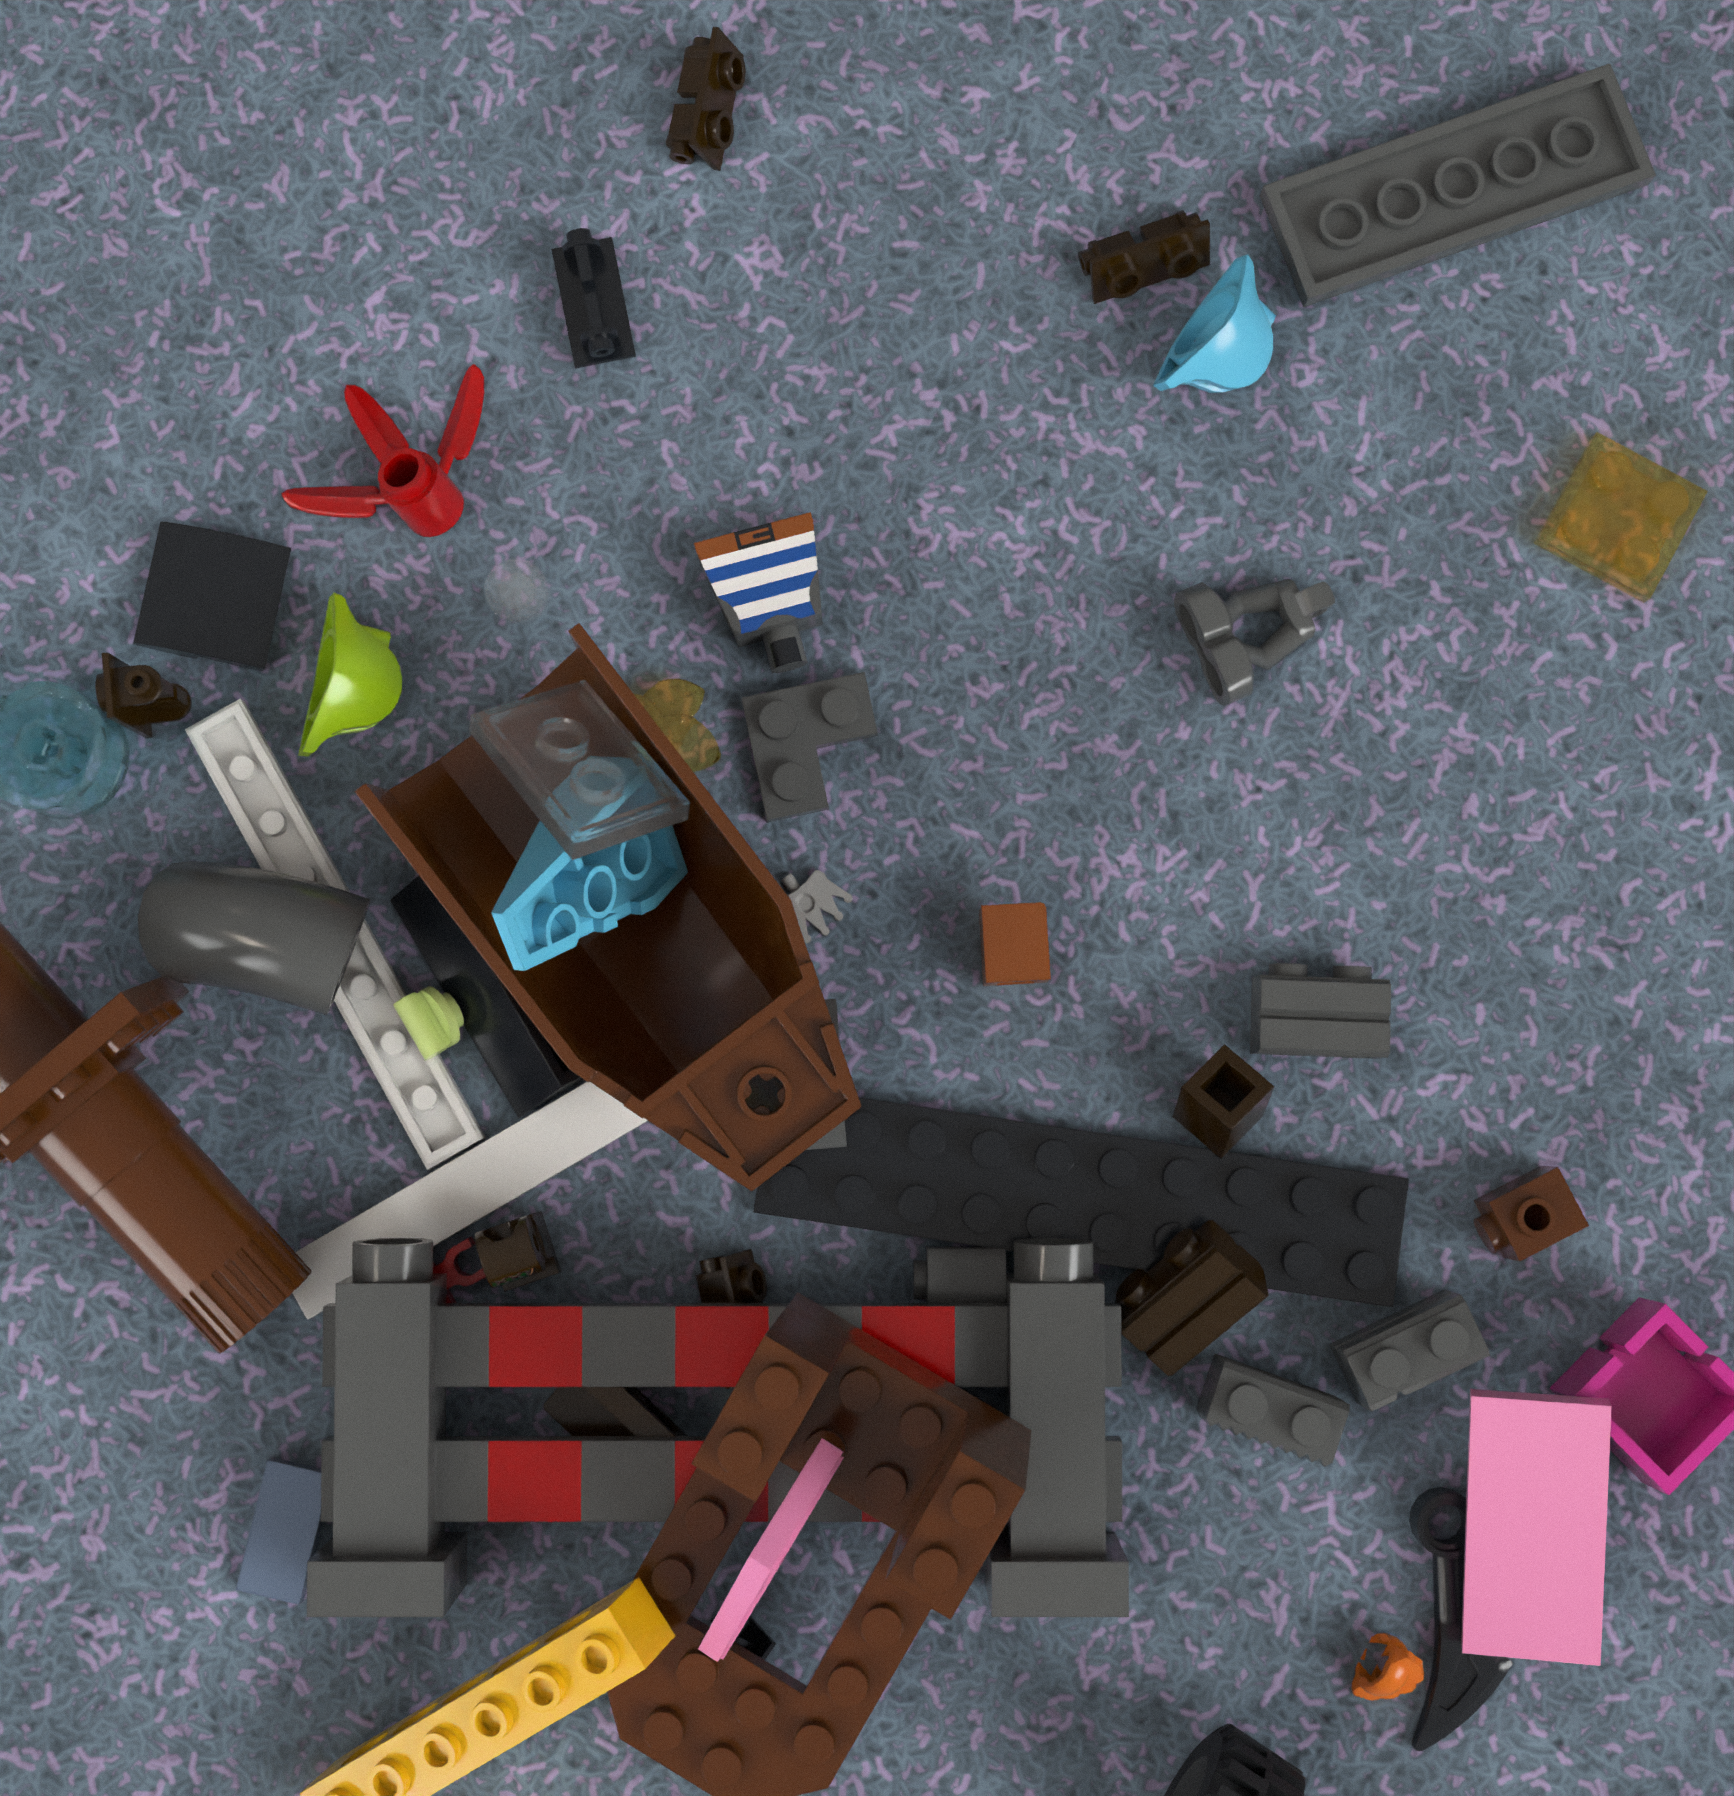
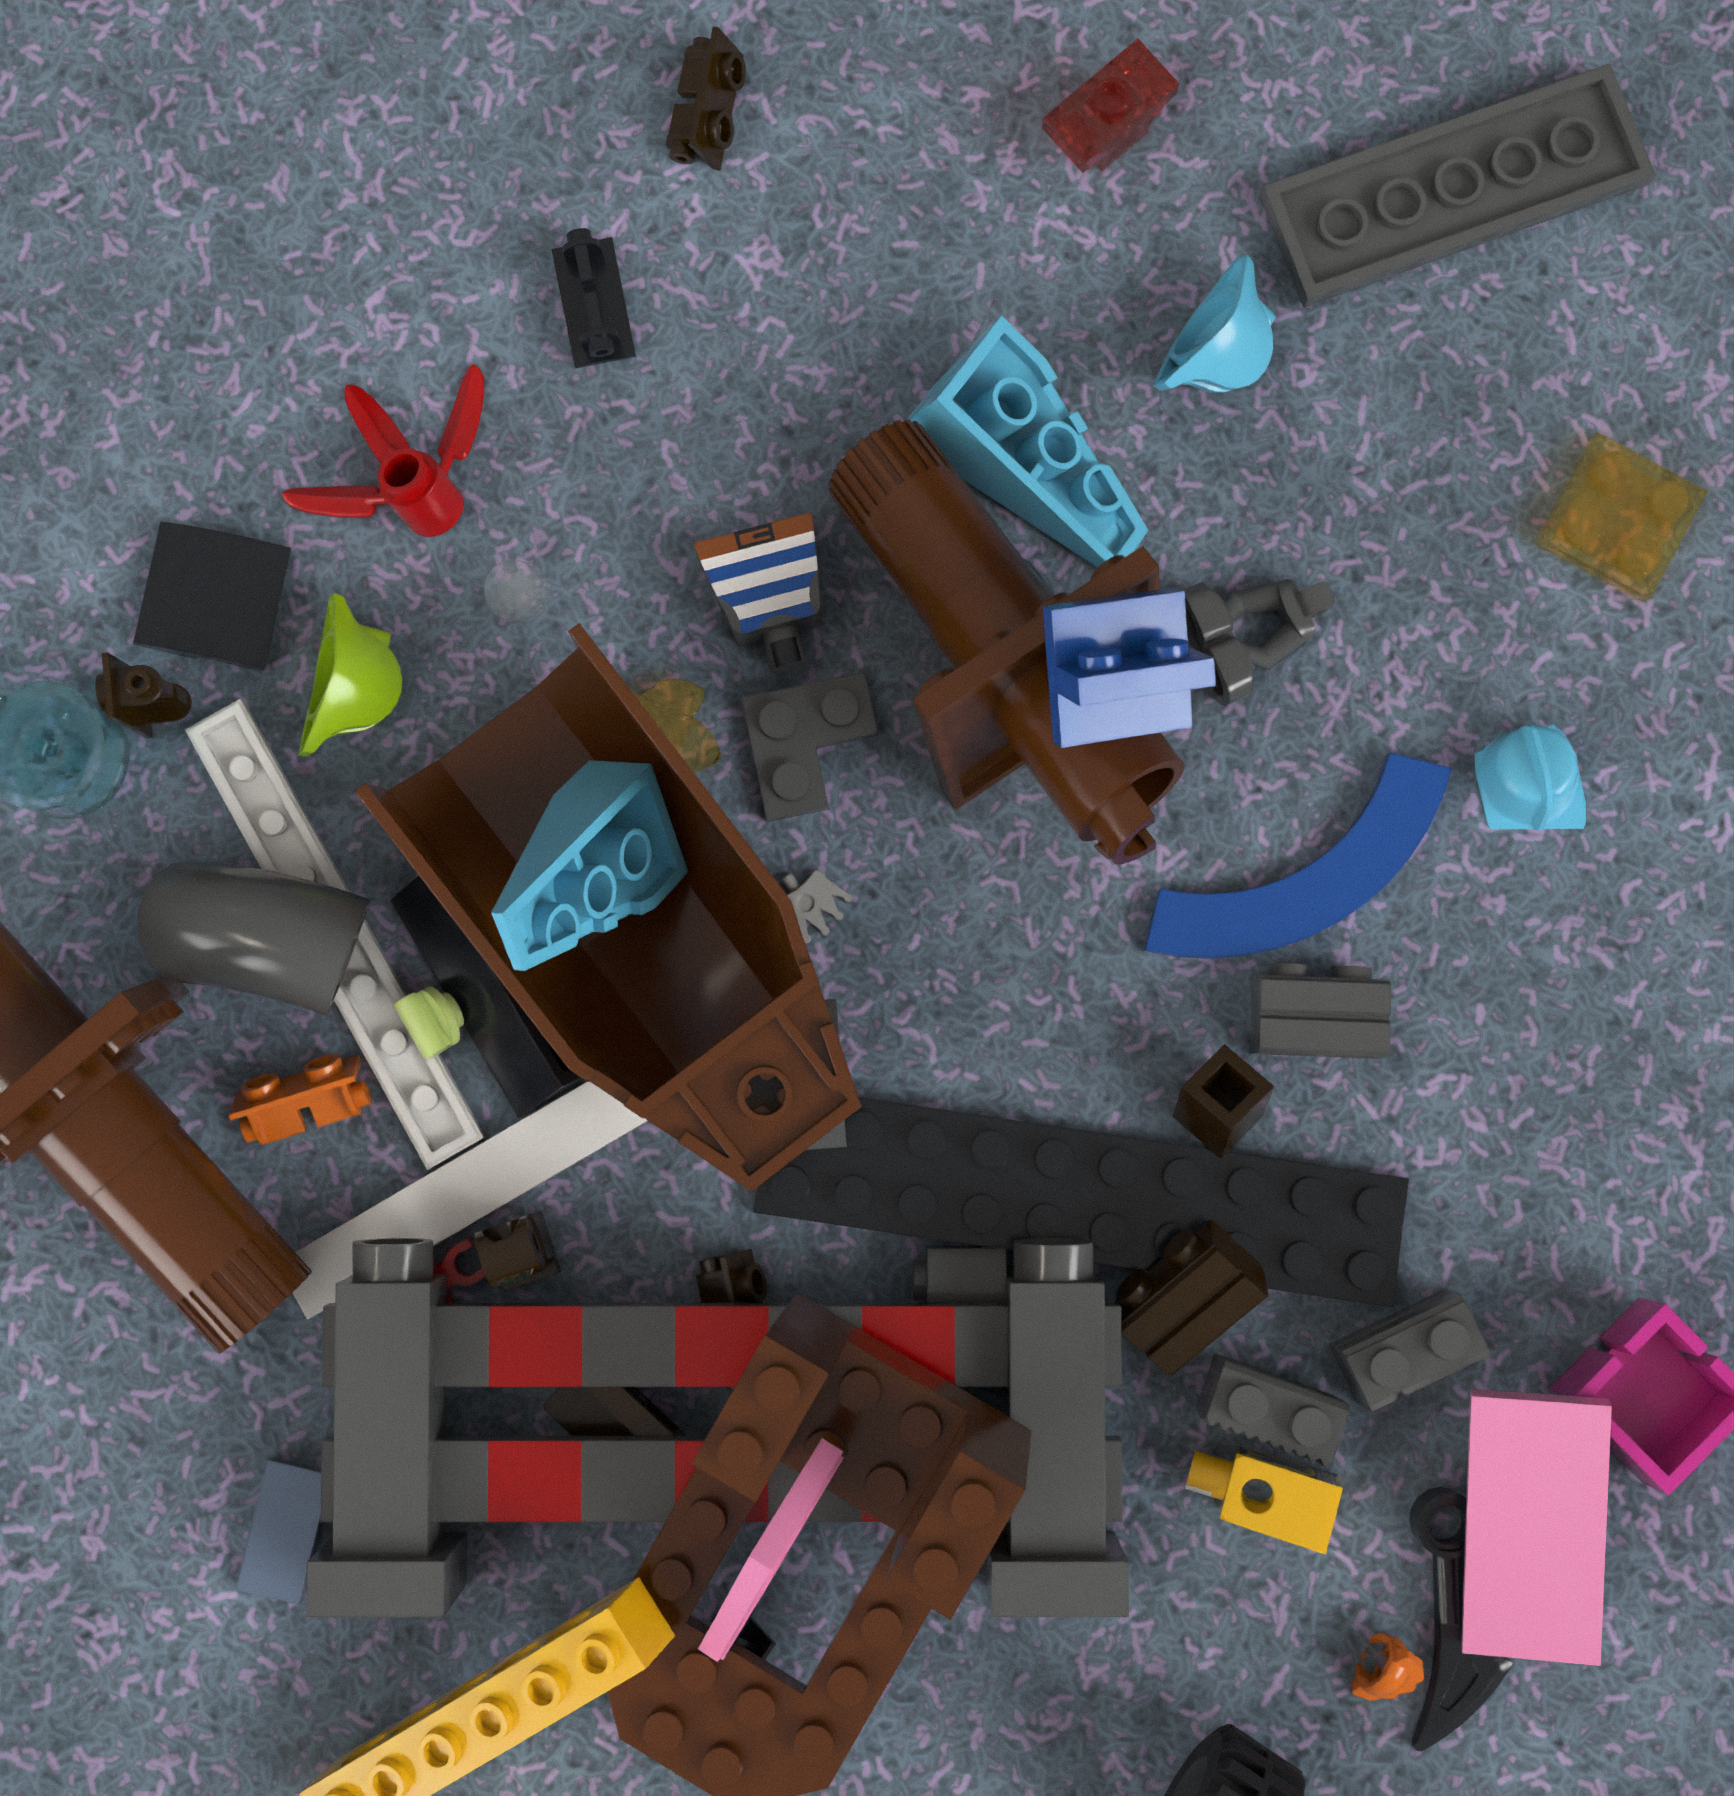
(275, 1103): none -> orange hinge
(579, 768): clear tile -> none
(990, 626): none -> reddish brown piece
(1014, 944): dark orange panel -> none
(1024, 449): none -> medium azure wedge
(1111, 108): none -> clear red brick
(1121, 666): none -> bracket
(1168, 250): dark brown hinge -> none
(1296, 1512): none -> yellow torso
(1319, 893): none -> blue tile
(1528, 1214): reddish brown brick -> none
(1531, 780): none -> medium azure piece

